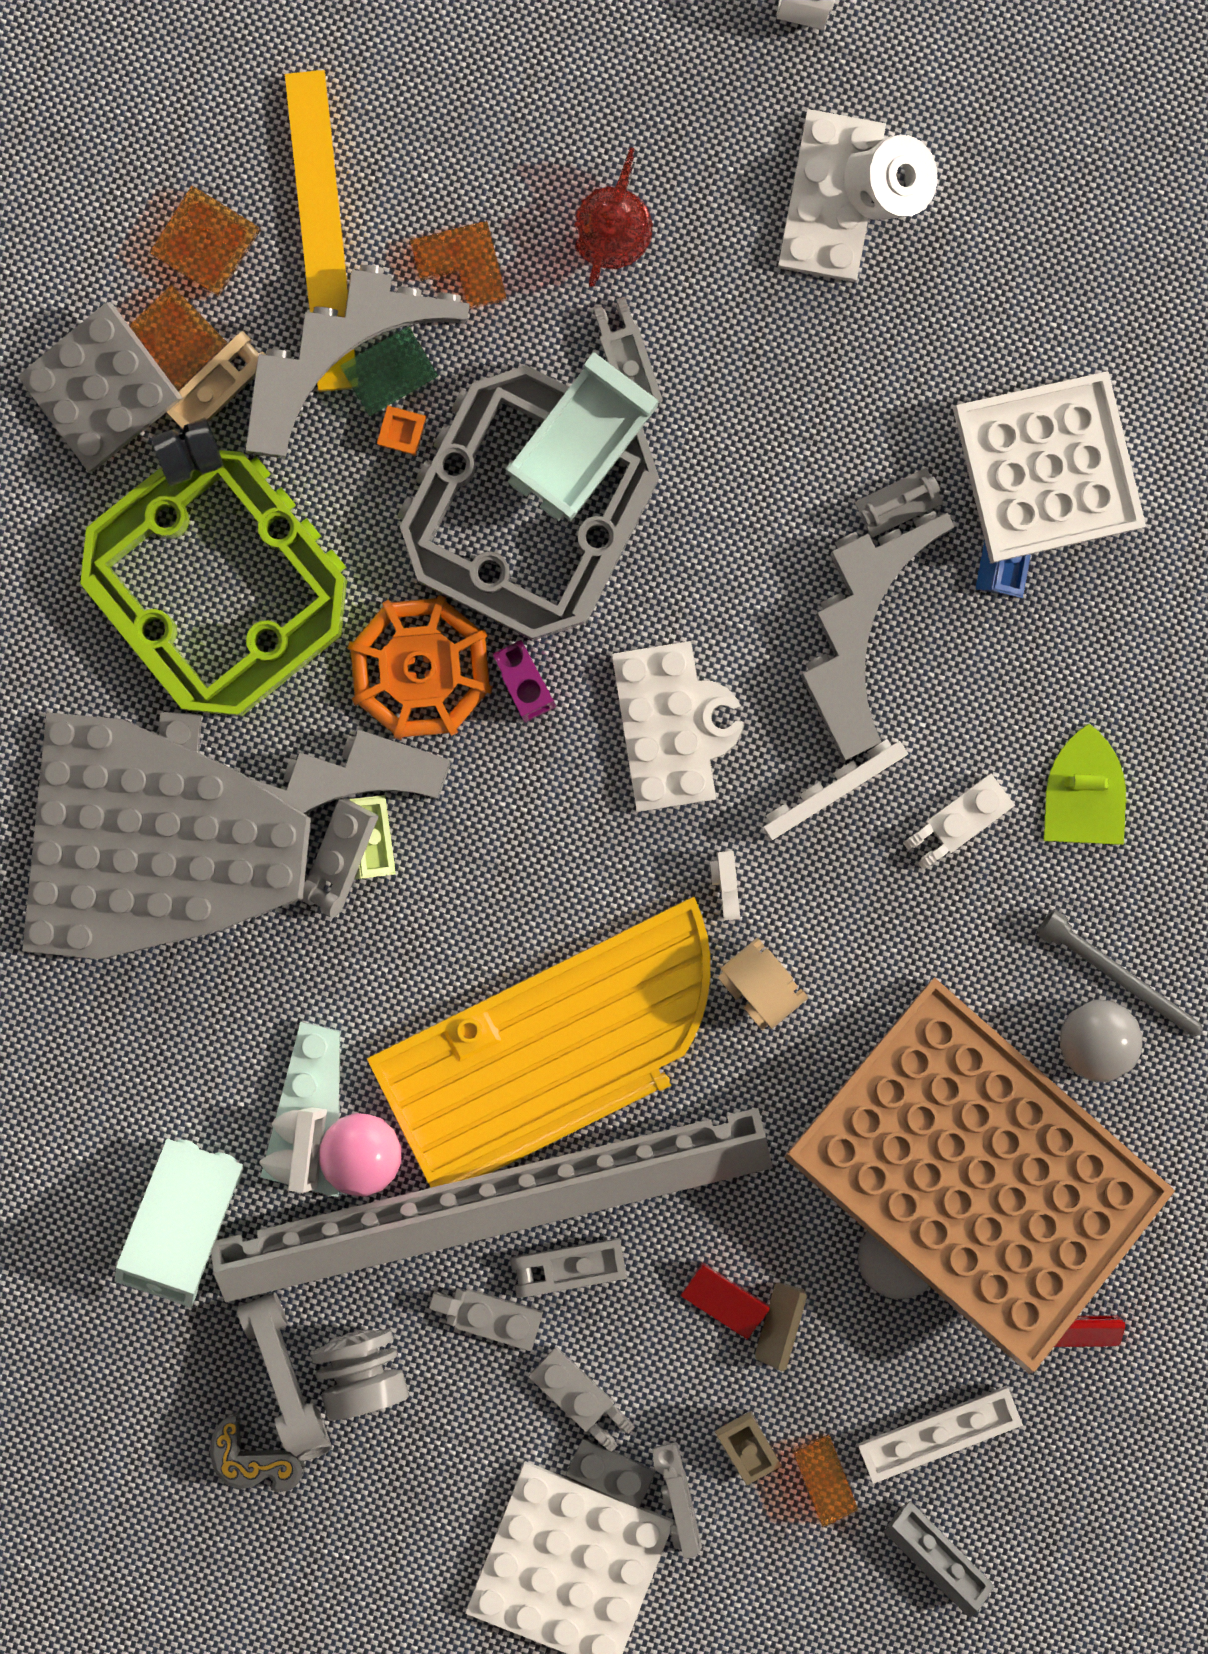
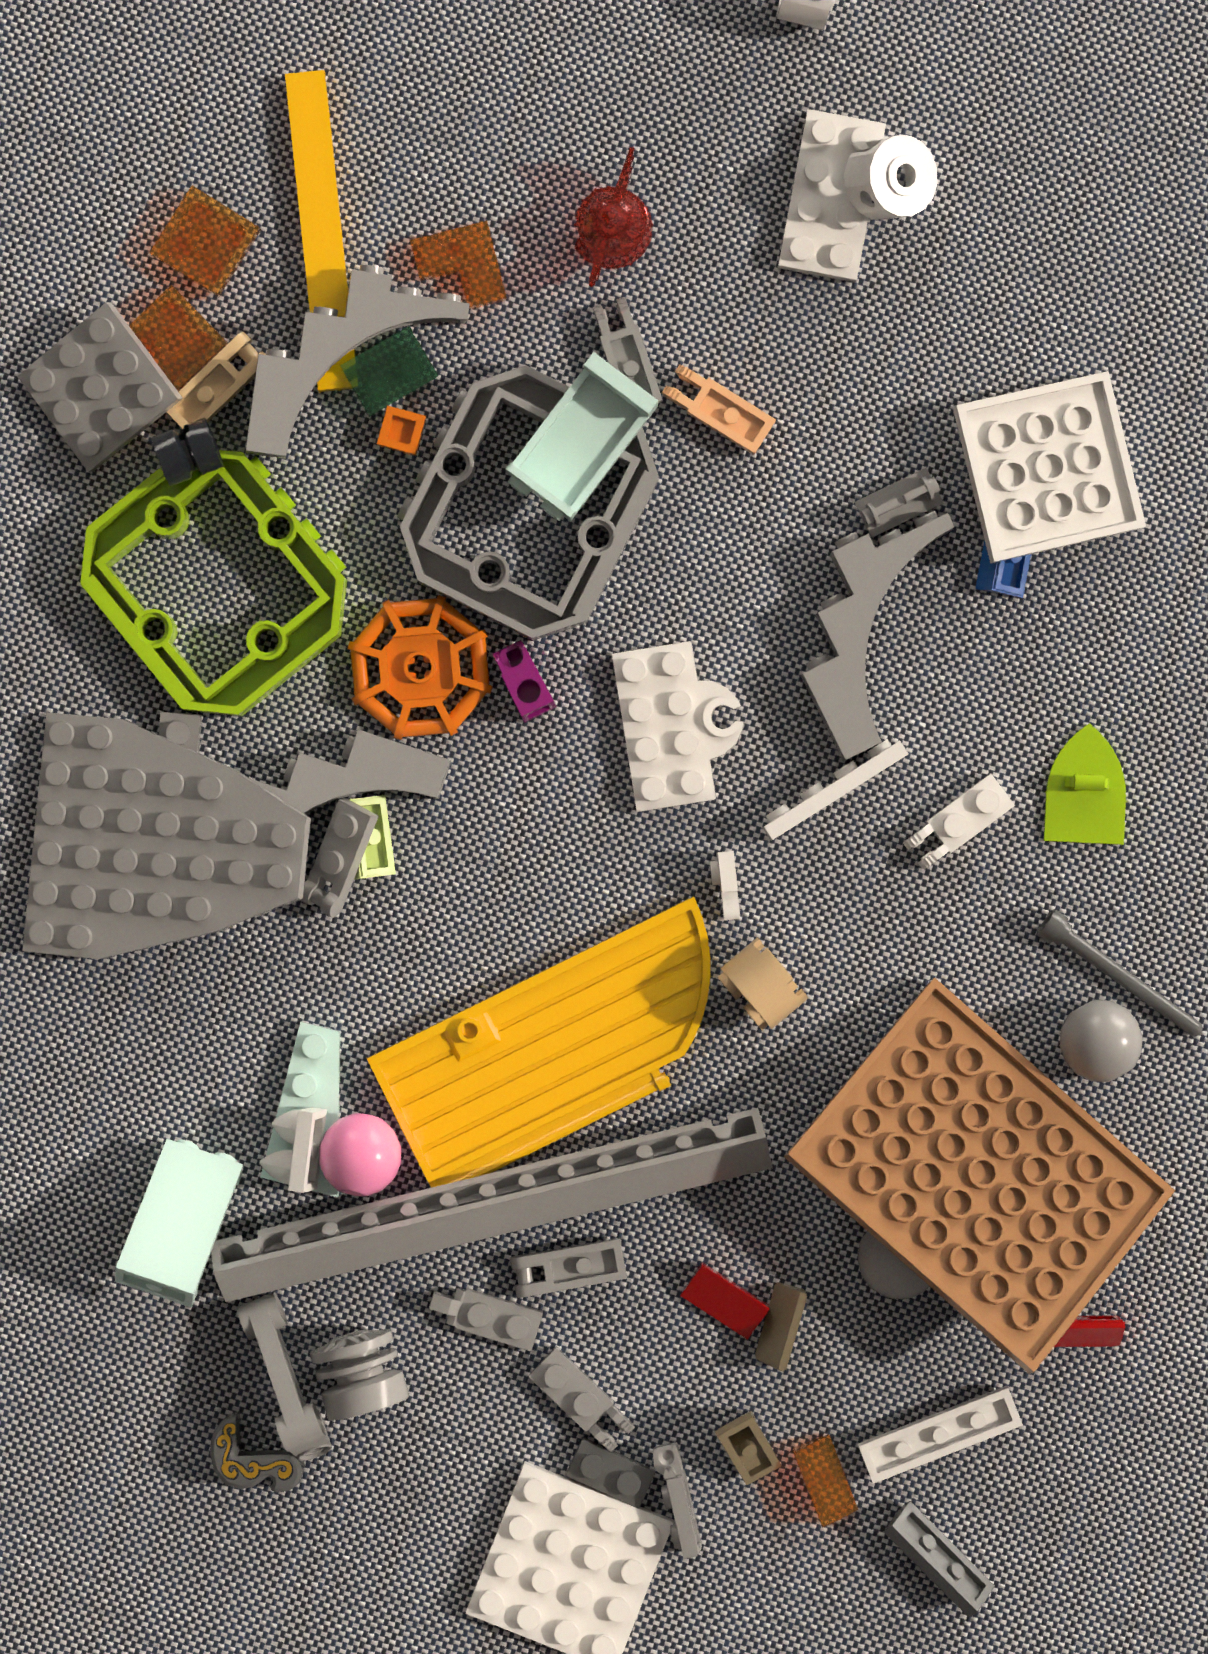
(722, 410): none -> light nougat hinge

